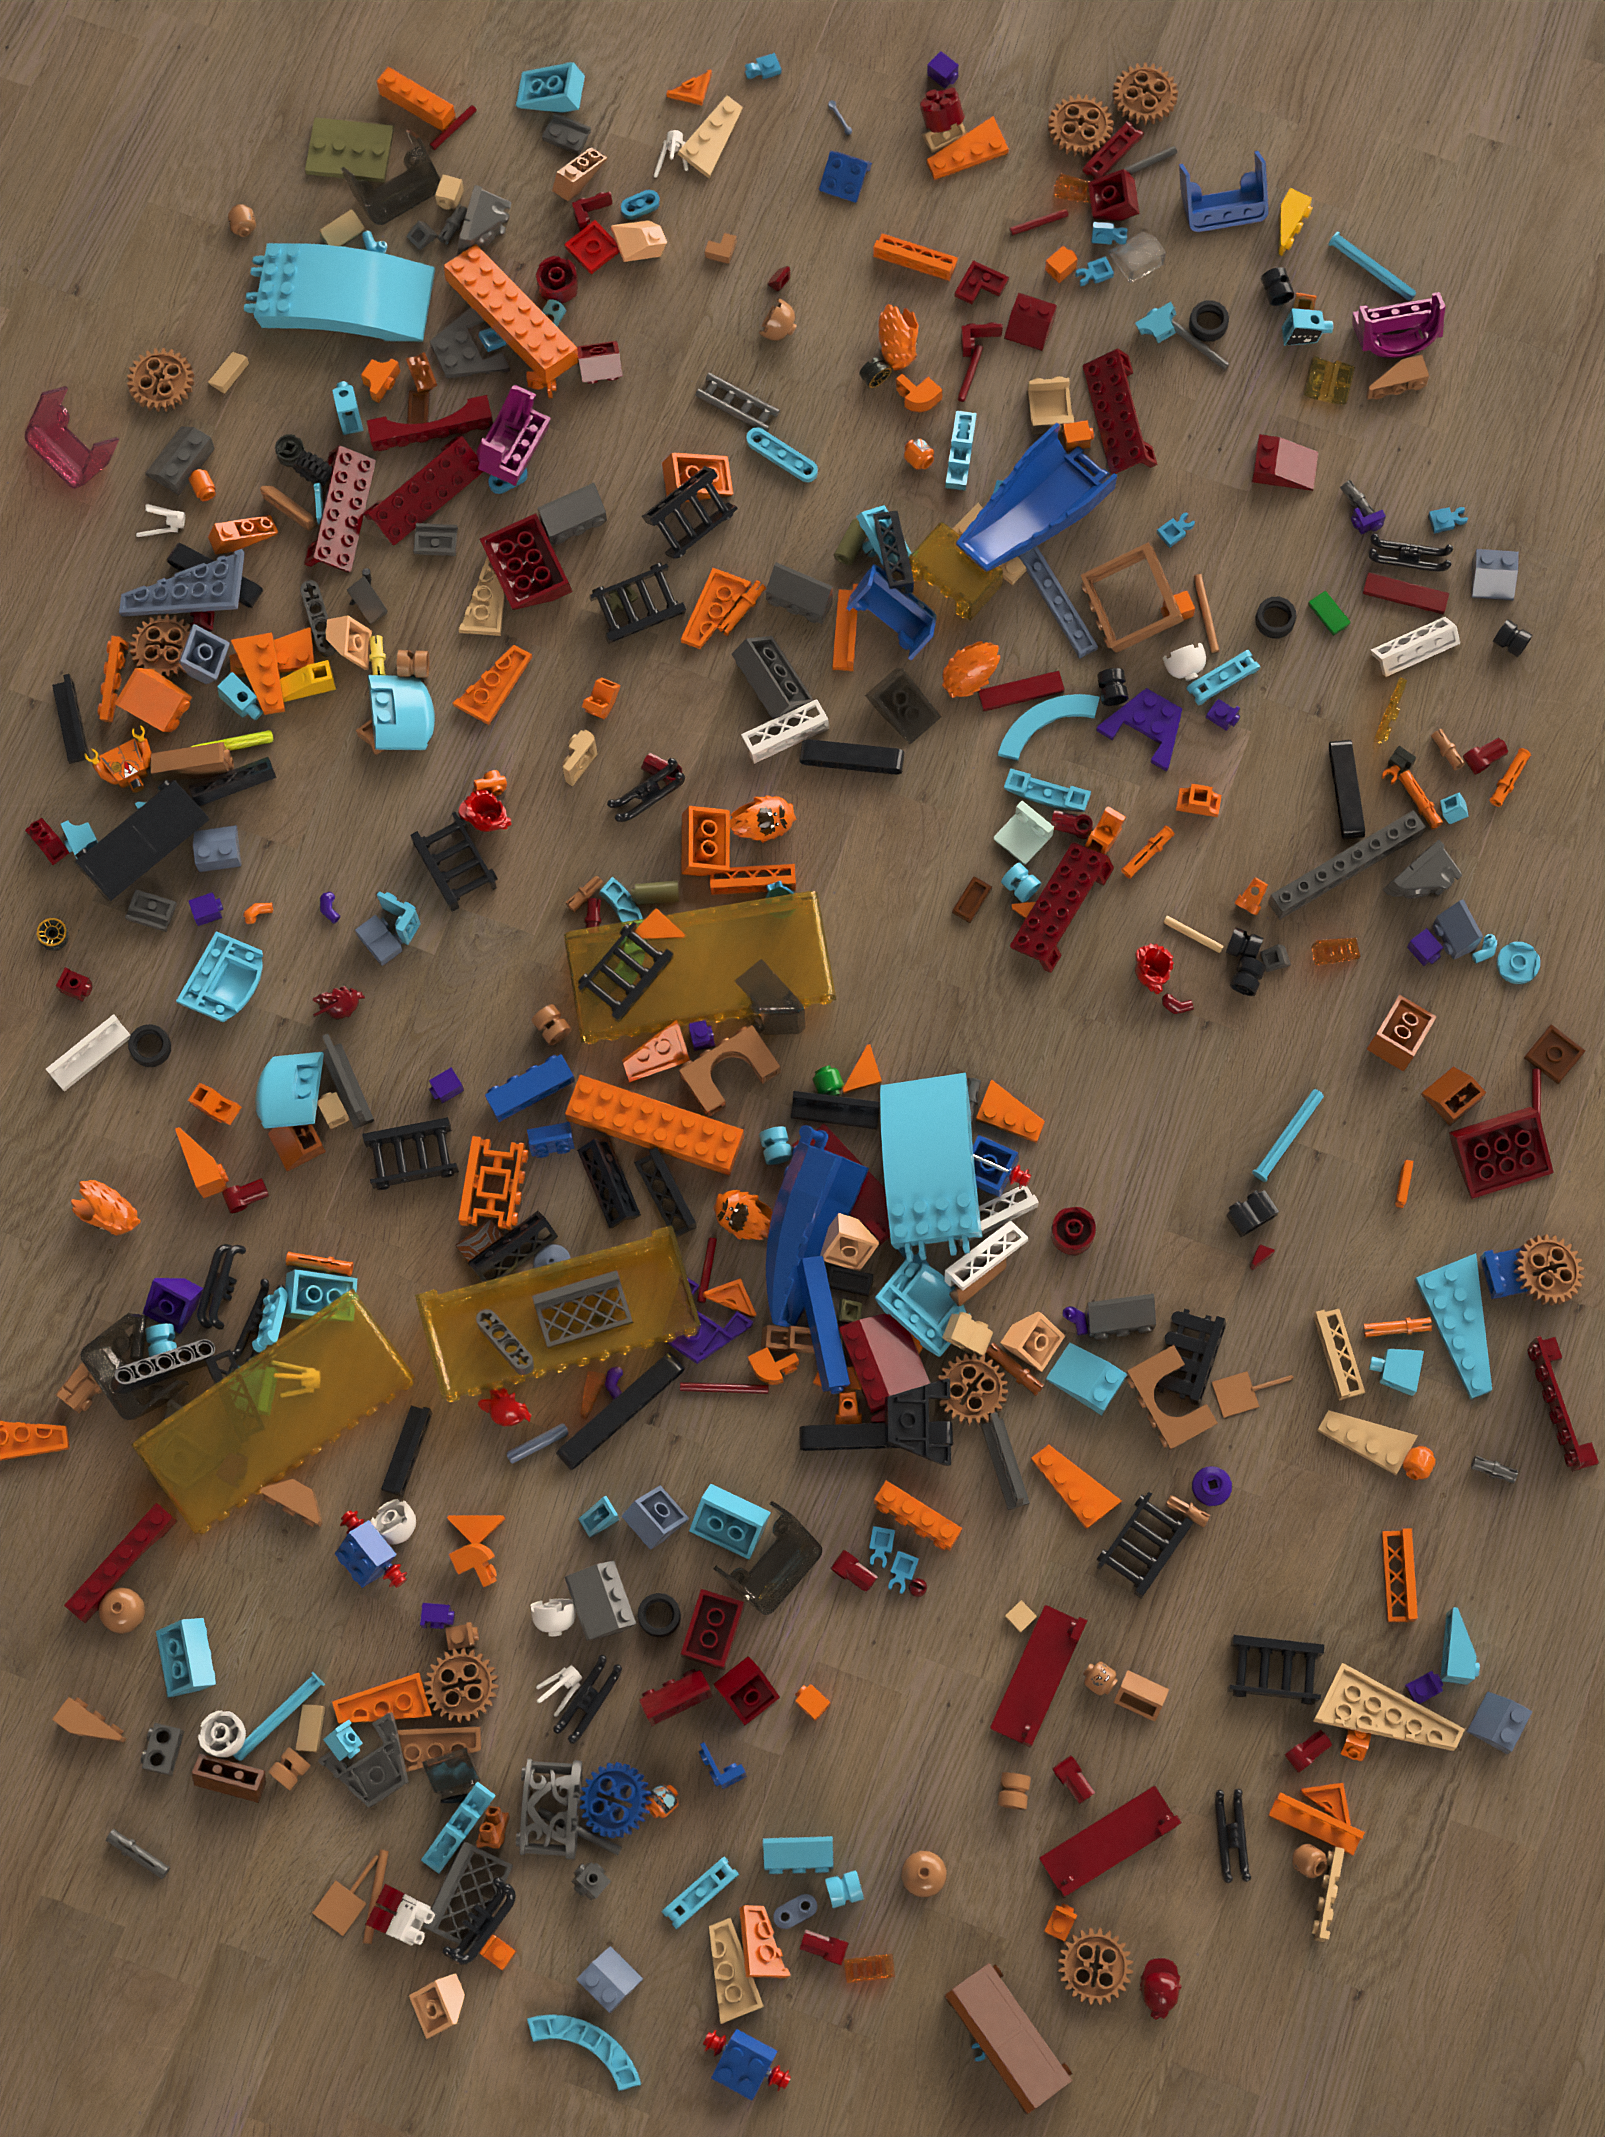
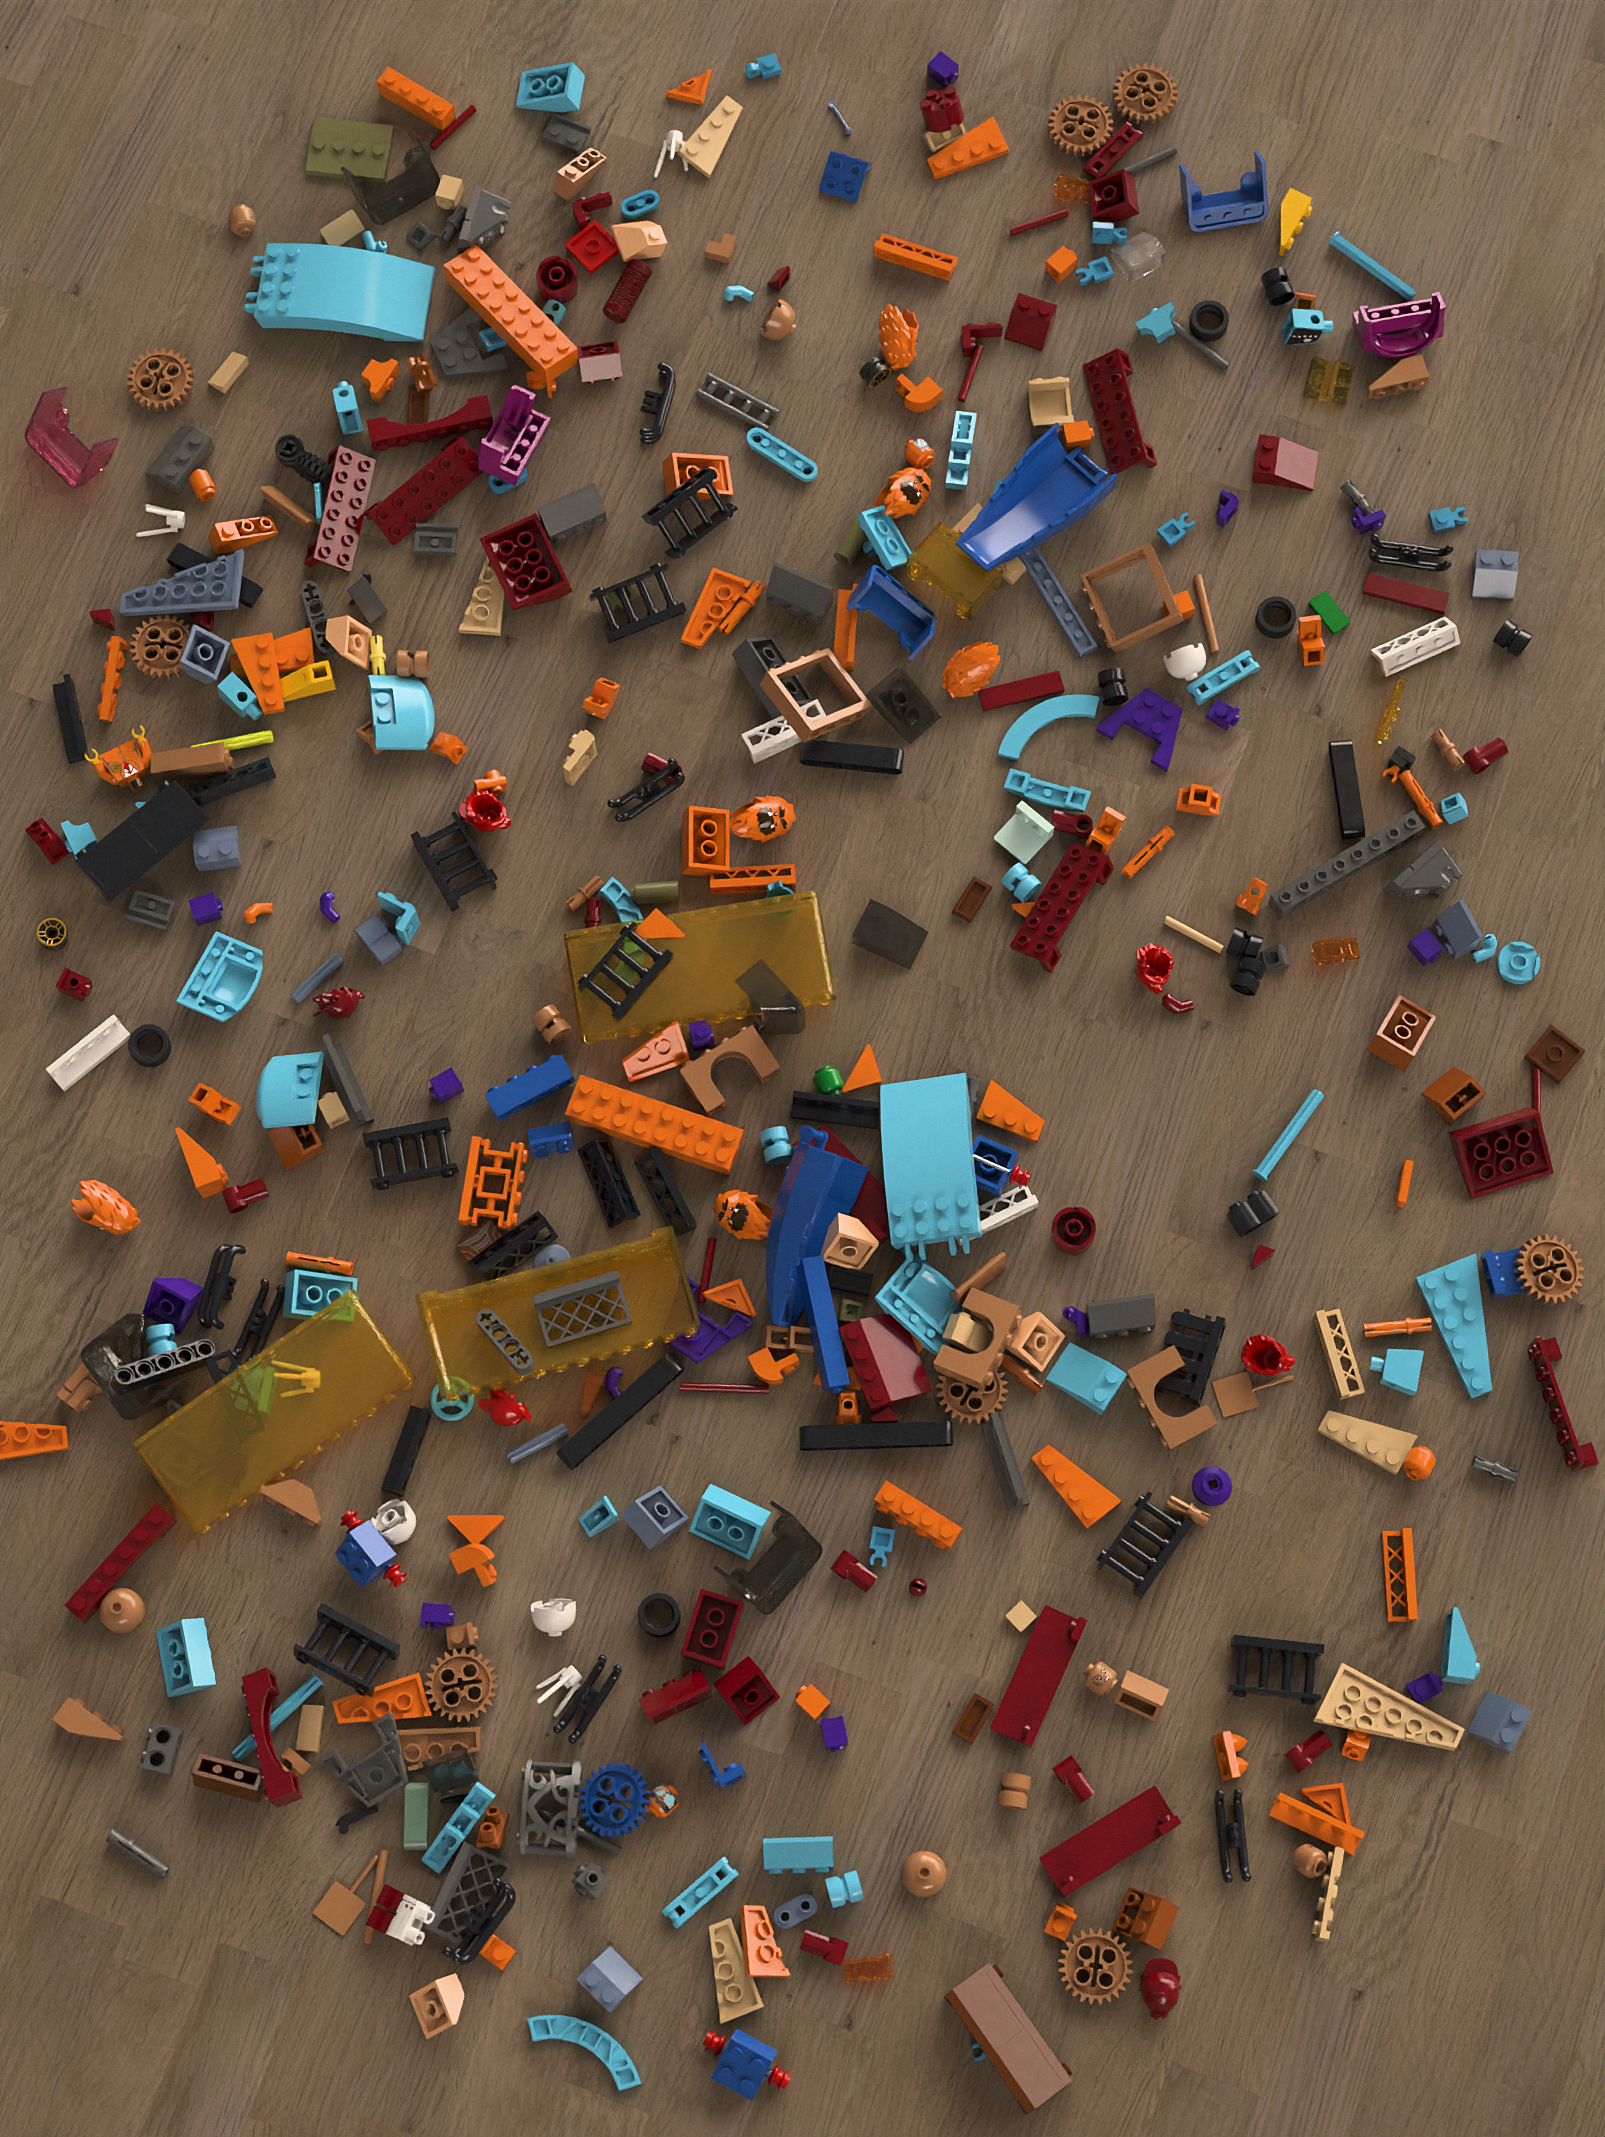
(104, 618): none -> dark red slope
(154, 699): orange slope -> none
(222, 1734): white cylinder -> none
(260, 1691): none -> dark red arch
(271, 1319): medium azure plate -> none
(317, 978): none -> sand blue axle
(343, 1741): medium azure brick -> none
(347, 1628): none -> black fence
(353, 1817): none -> black bar
(417, 1816): none -> sand green beam
(449, 747): none -> orange bracket
(466, 1408): none -> medium azure piece
(494, 686): orange wing -> none
(600, 1600): dark grey slope -> none
(637, 274): none -> dark red piece
(658, 405): none -> black piece
(732, 291): none -> medium azure arm
(791, 710): none -> medium nougat window
(834, 1734): none -> dark purple brick
(889, 934): none -> clear smoke slope
(898, 549): black fence -> none
(903, 1568): dark azure plate -> none
(904, 492): none -> orange head
(909, 1421): black wing -> none
(973, 1718): none -> reddish brown tile
(978, 278): dark red plate -> none
(978, 1368): none -> medium nougat arch
(985, 1251): white fence -> none
(1145, 1918): none -> dark orange slope
(1225, 1748): none -> orange tile
(1227, 509): none -> dark purple bracket
(1266, 1356): none -> red hair
(1310, 641): none -> orange brick
(1506, 784): orange pin -> none

